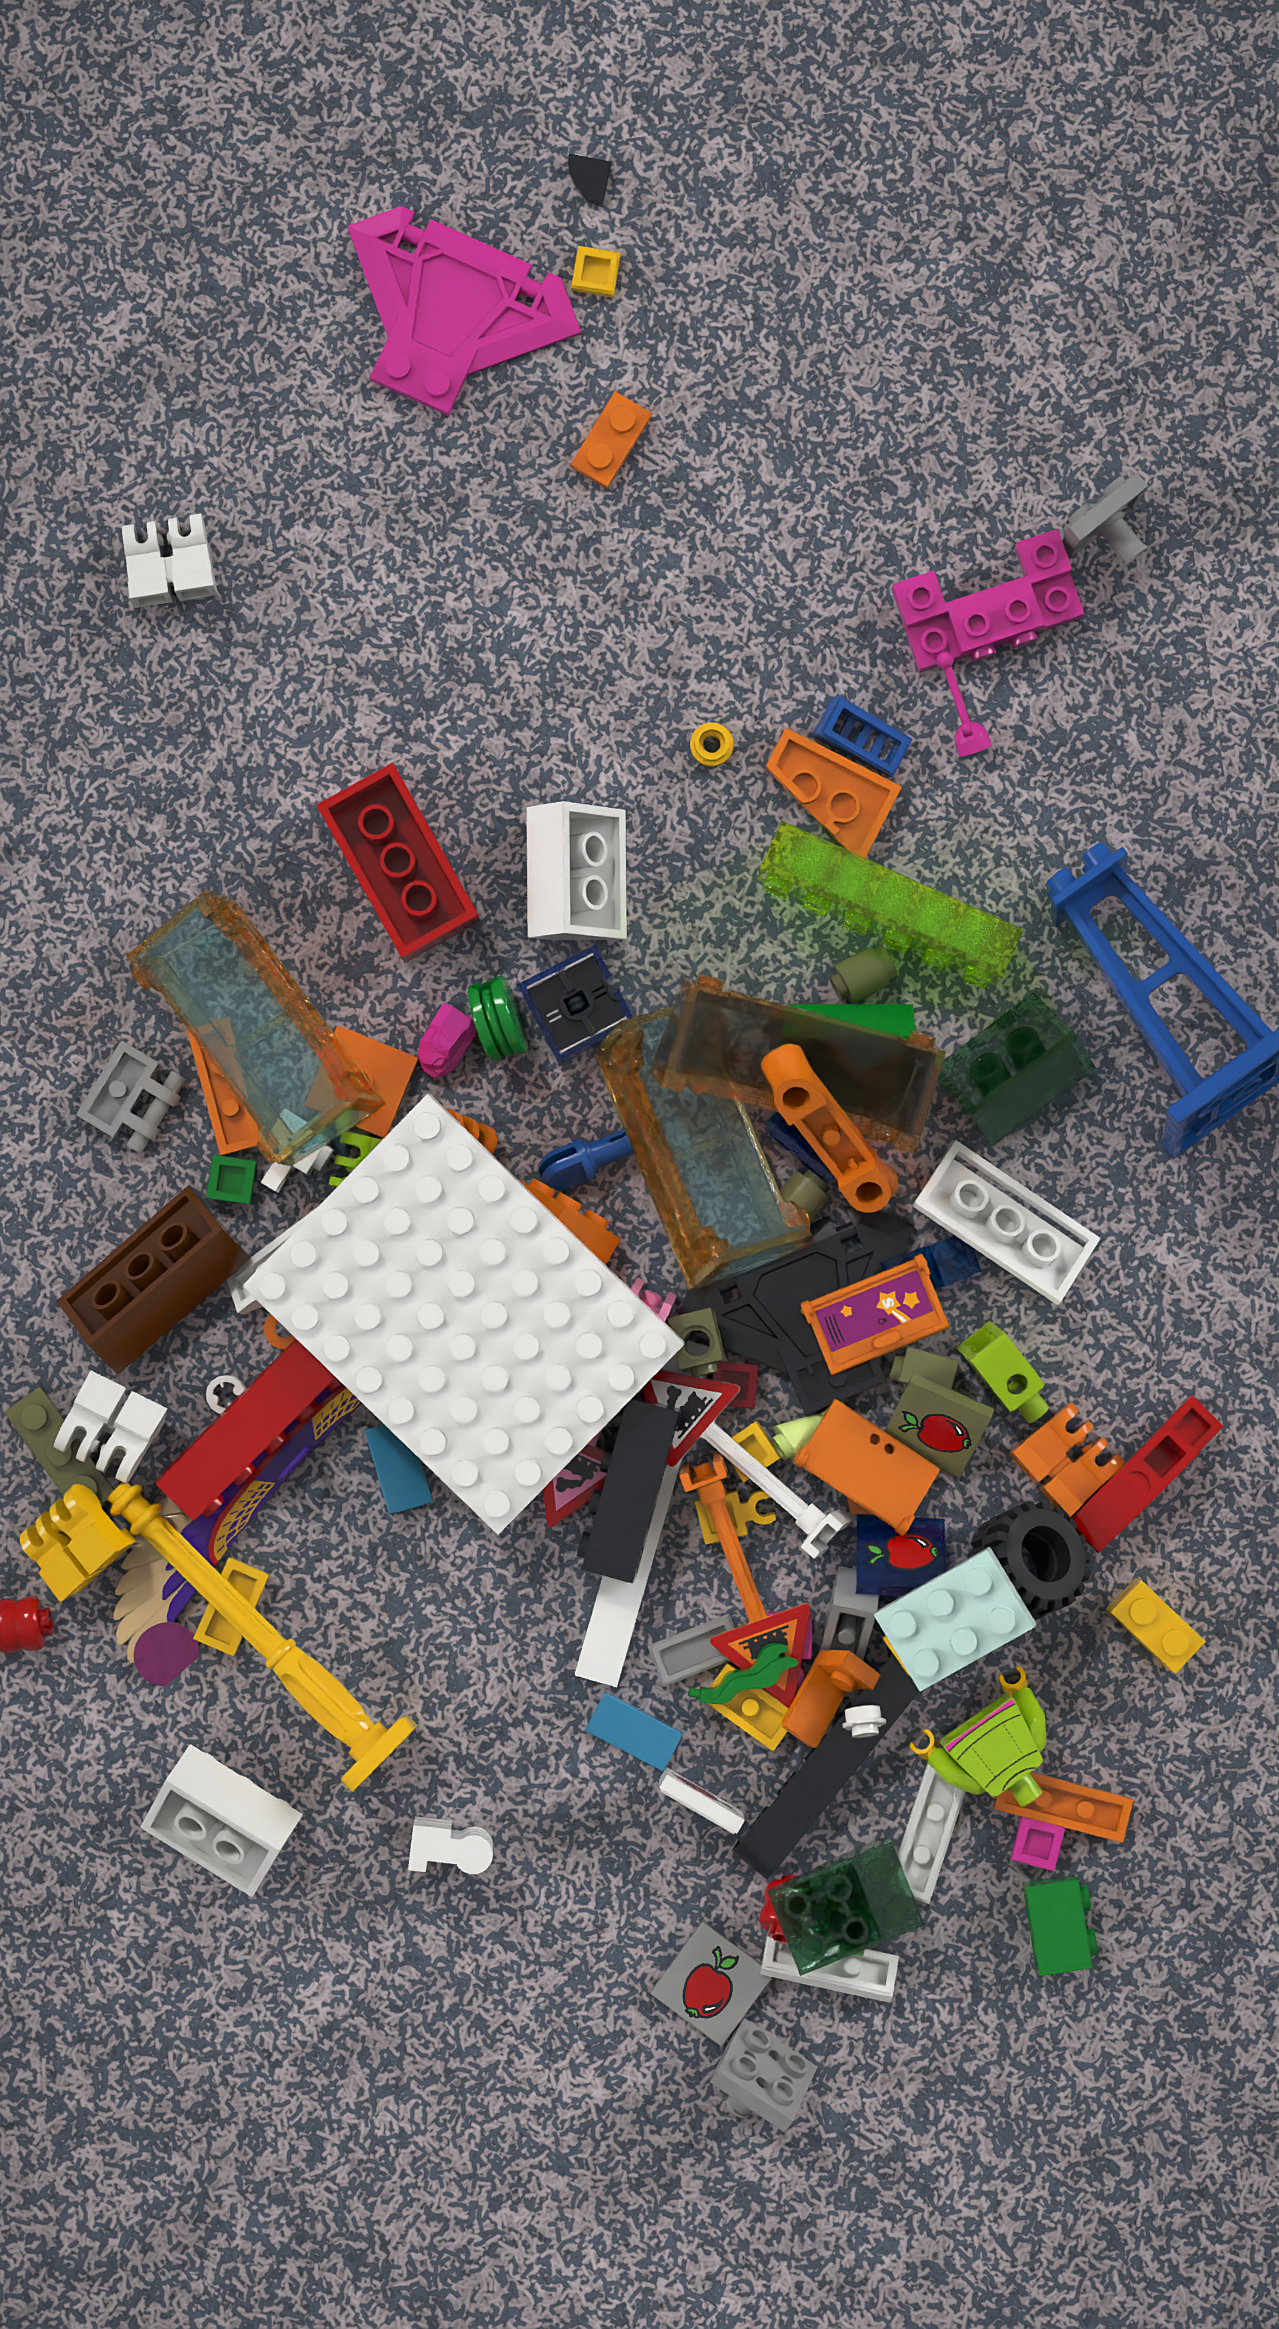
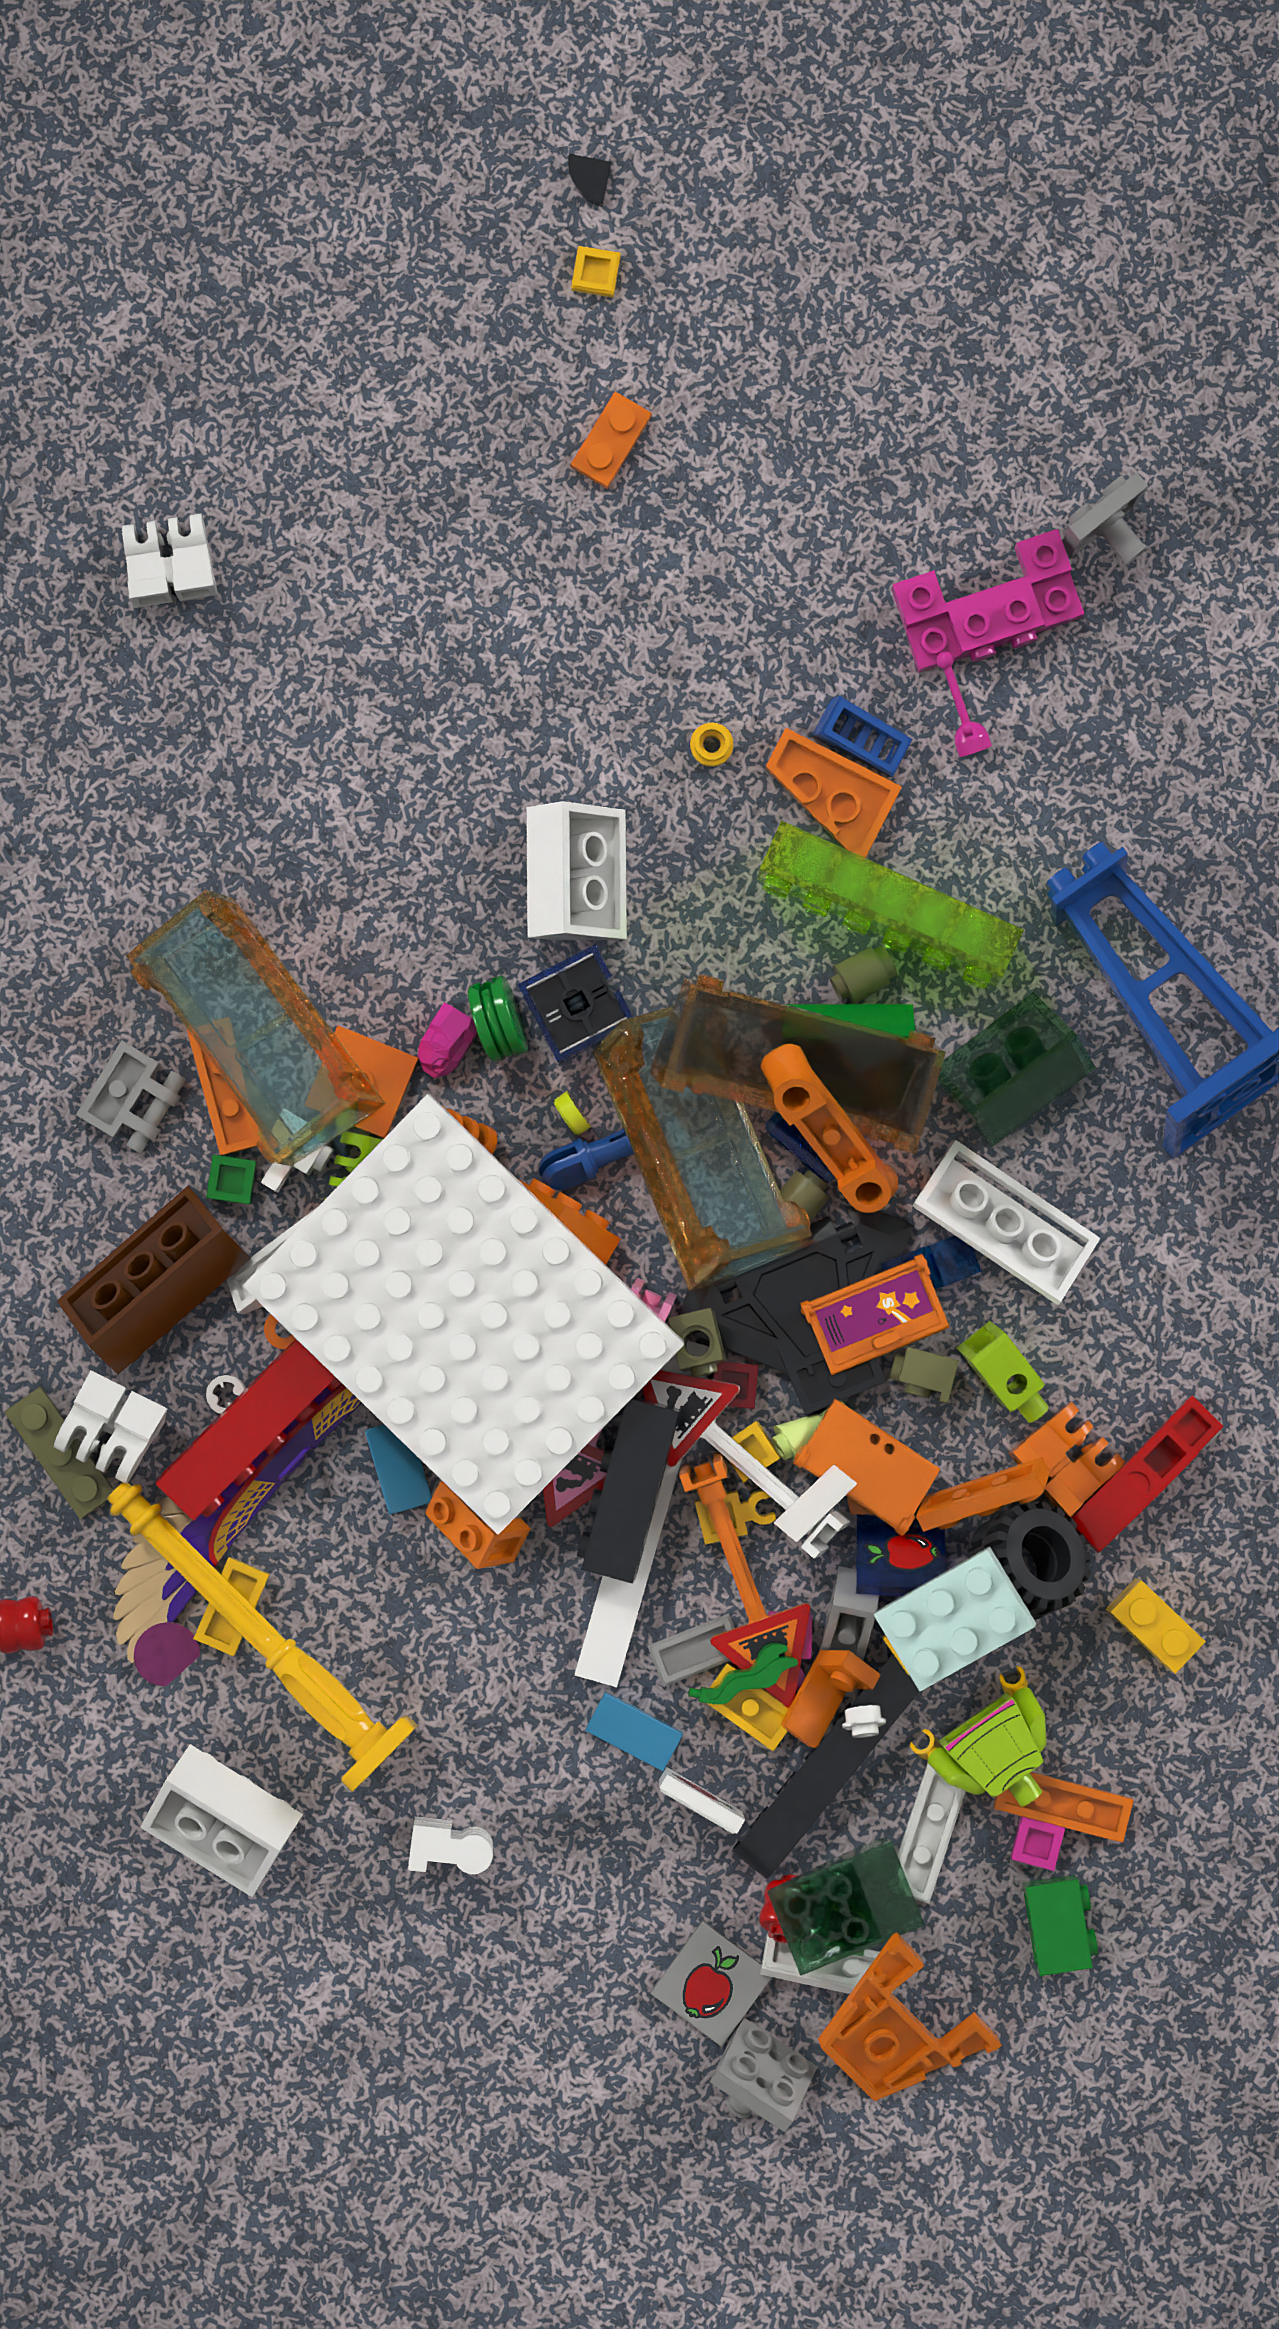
(74, 1542): yellow legs -> none
(398, 862): red brick -> none
(451, 306): dark pink plate -> none
(471, 1534): none -> orange bracket
(572, 1113): none -> neon yellow tile
(815, 1503): none -> white sticker
(883, 2041): none -> orange wing
(939, 1423): olive tile -> none
(983, 1495): none -> orange plate

